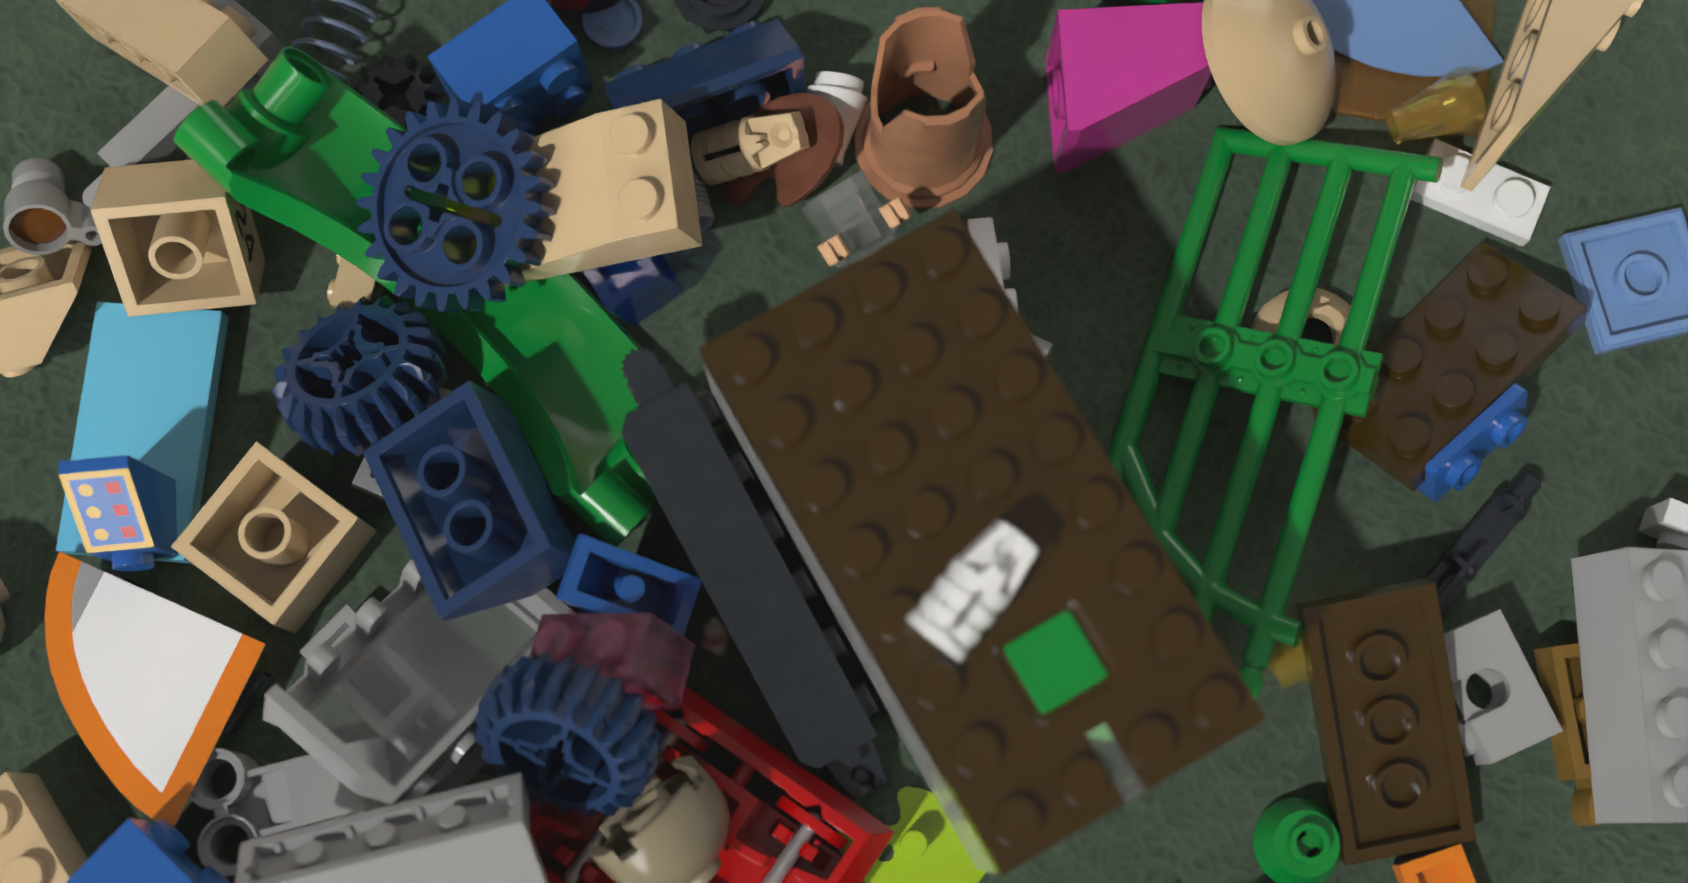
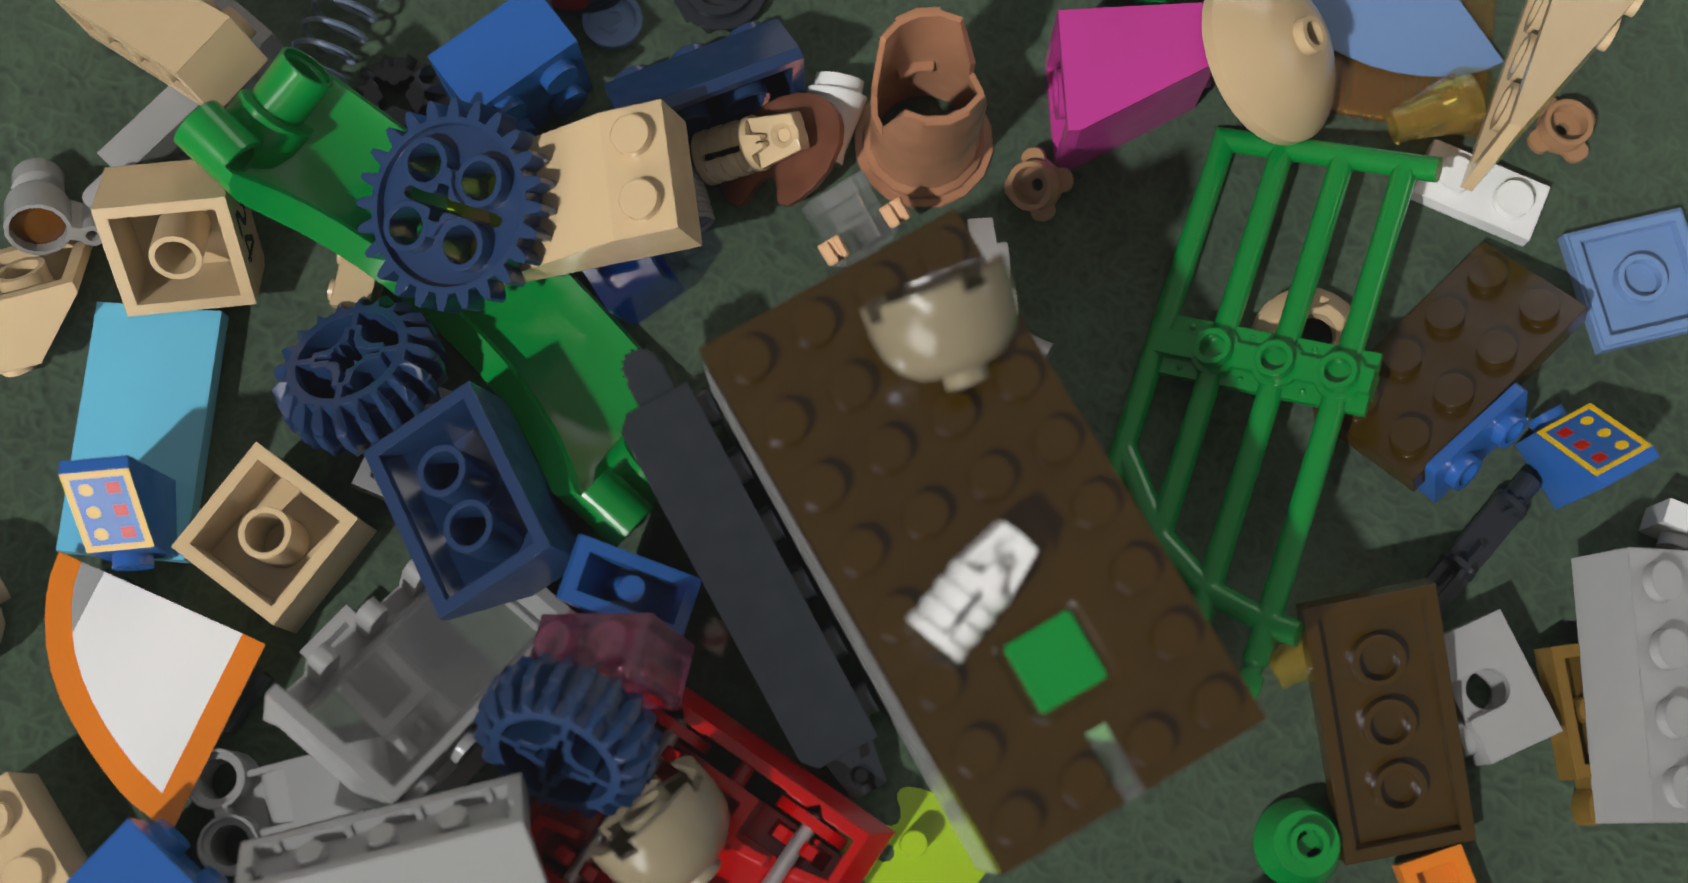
(946, 323): none -> dark tan cylinder
(1021, 188): none -> medium nougat plate
(1579, 125): none -> medium nougat plate
(1581, 452): none -> blue slope

